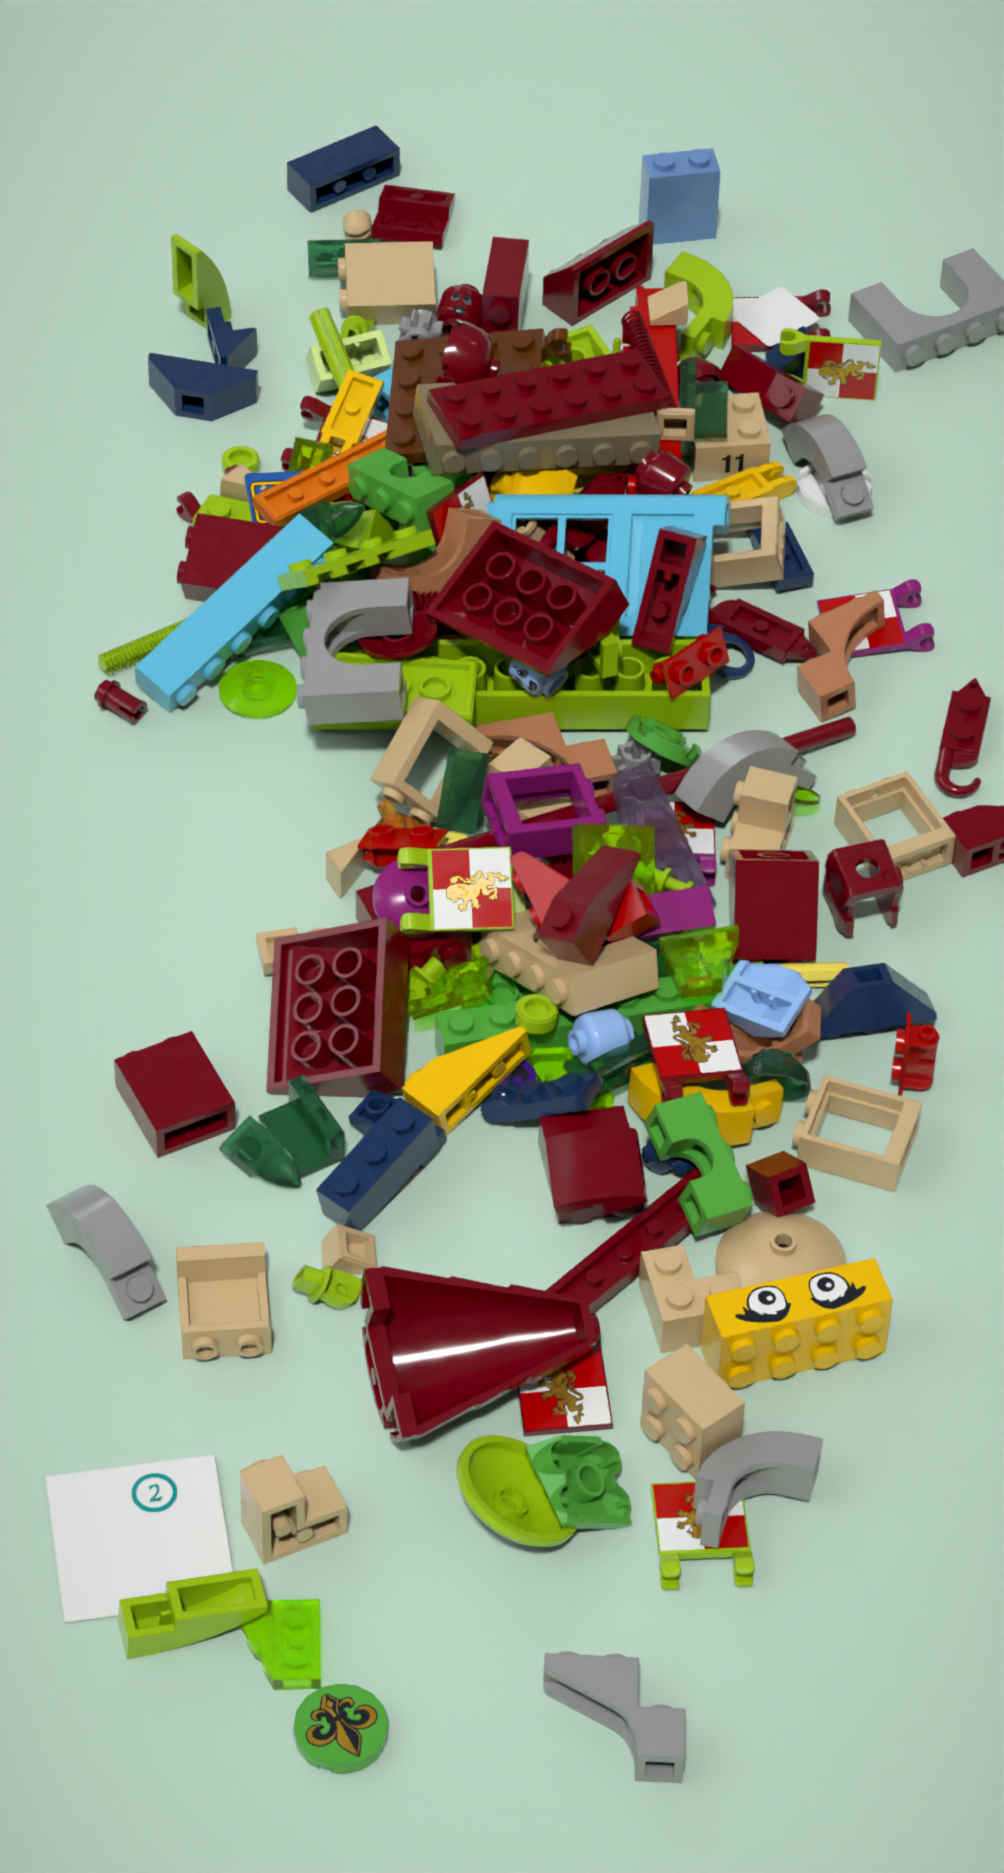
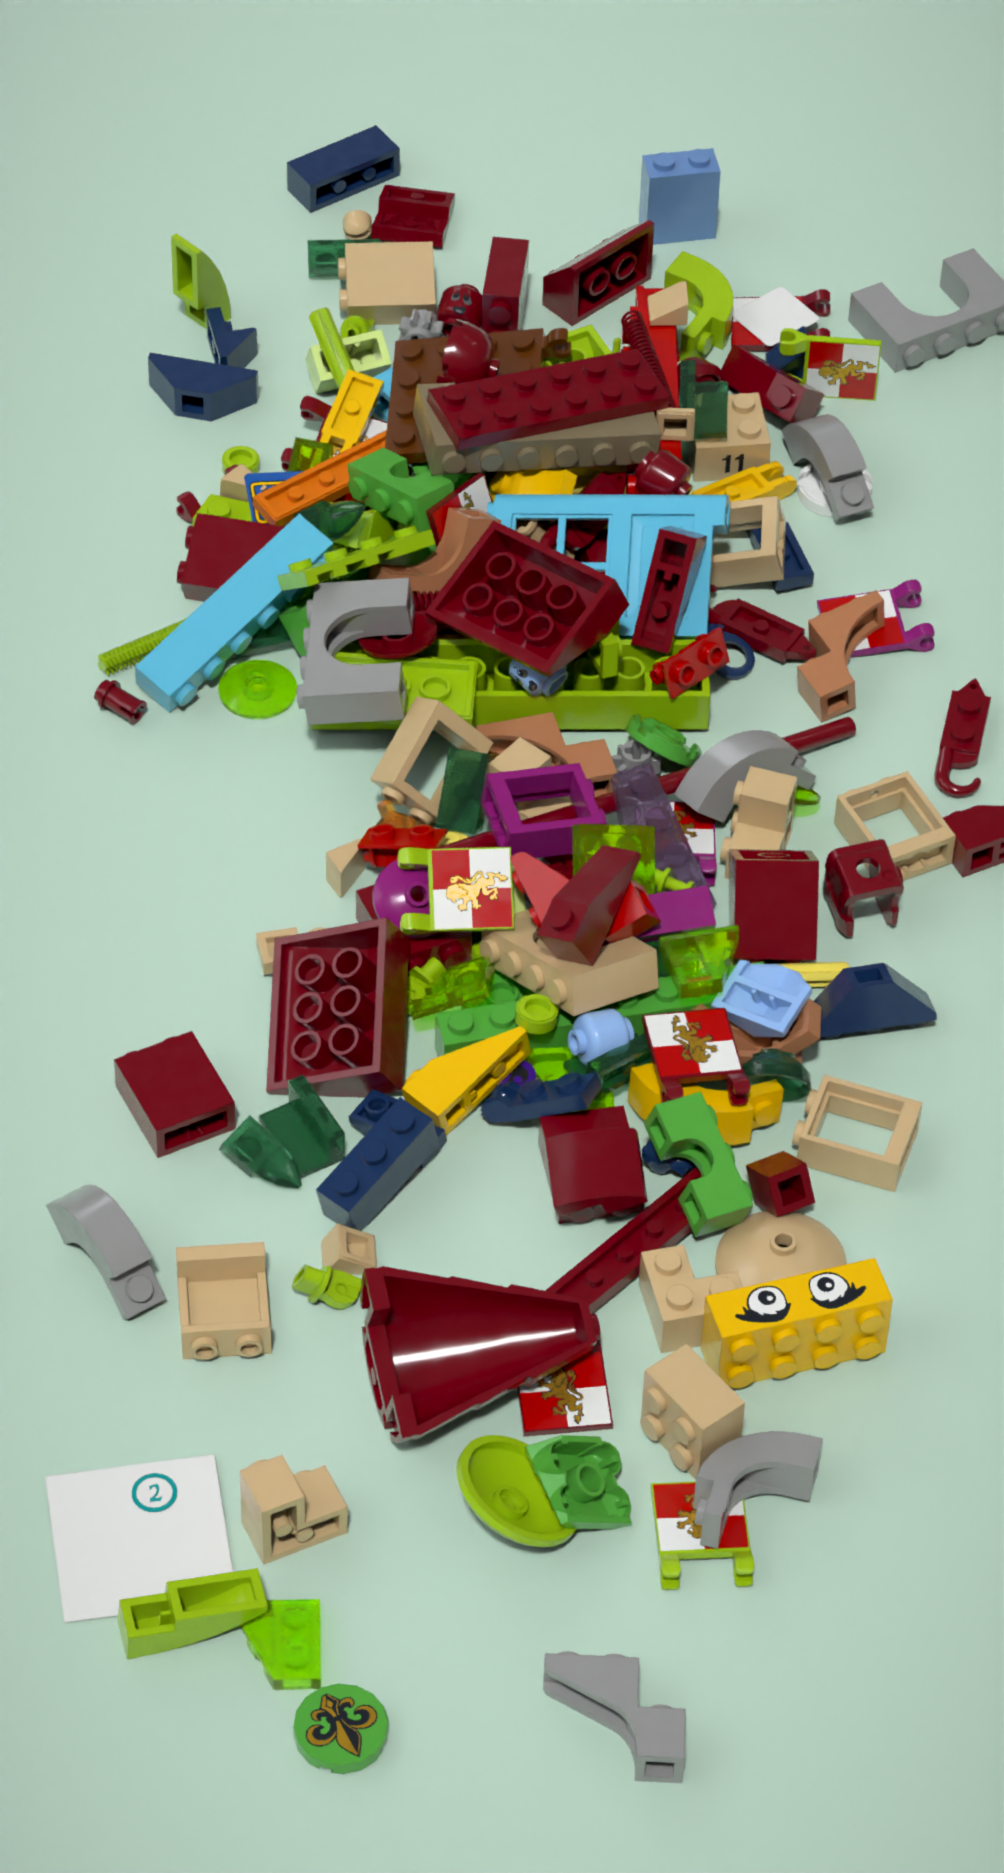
(918, 1057): red hinge -> none

